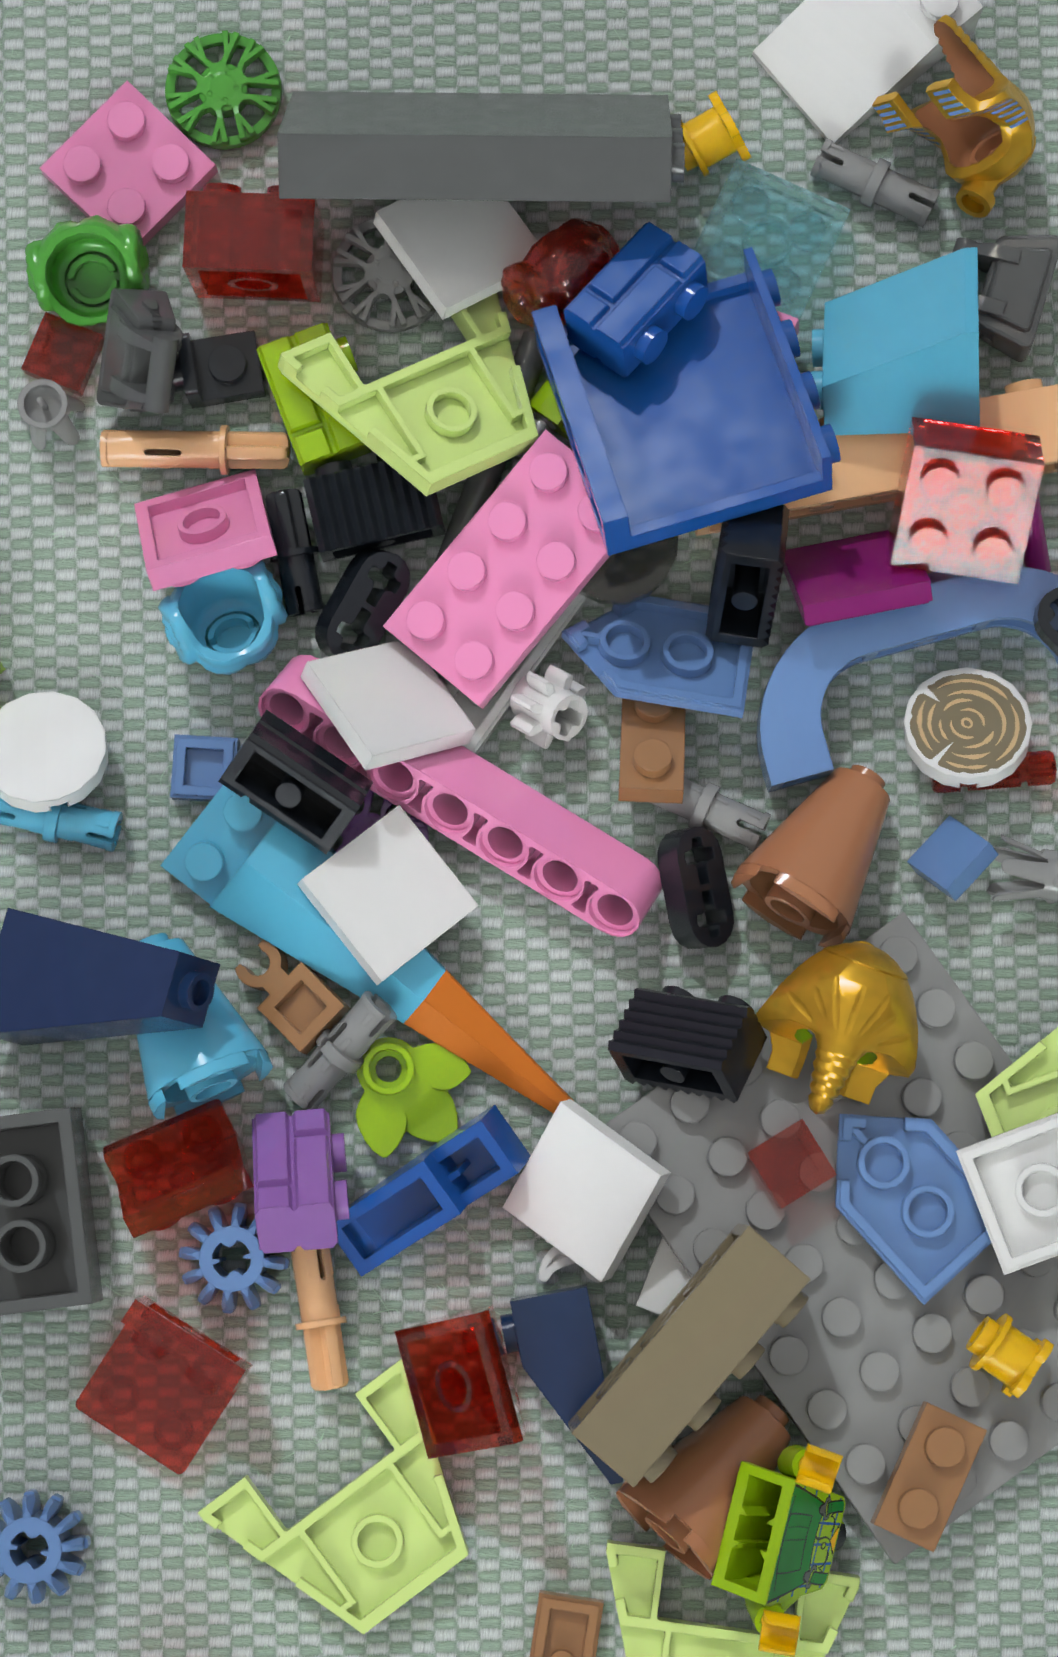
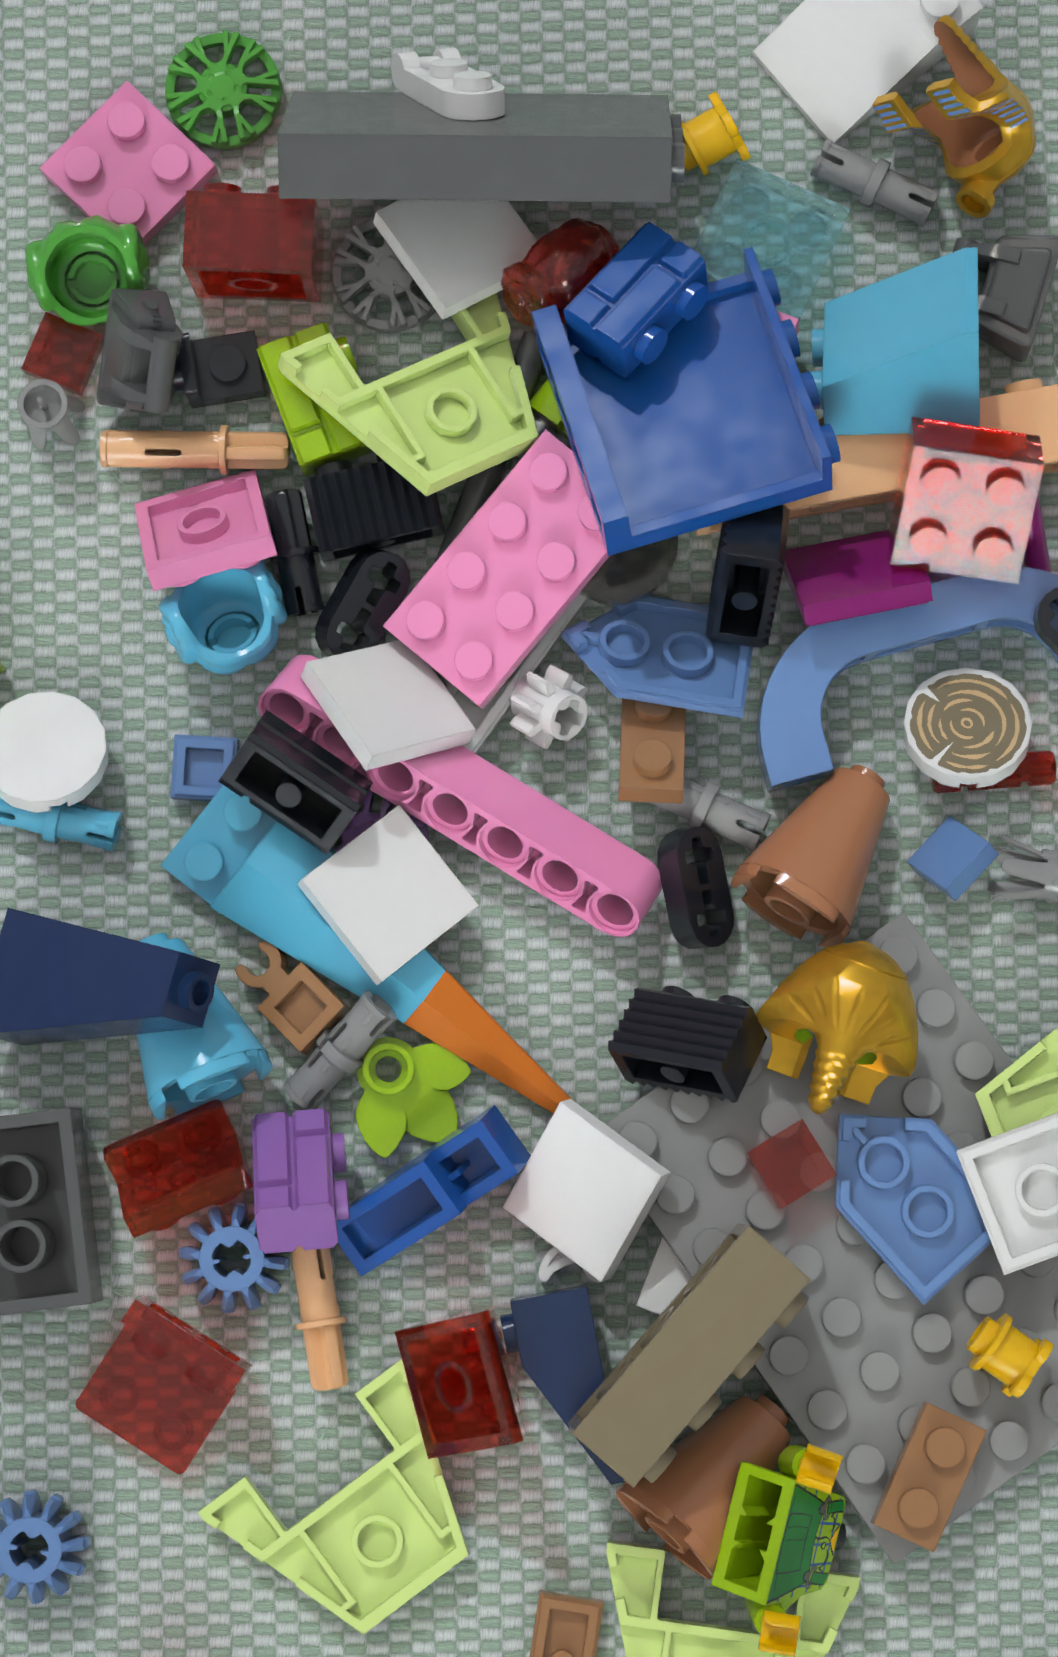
(448, 85): none -> white plate

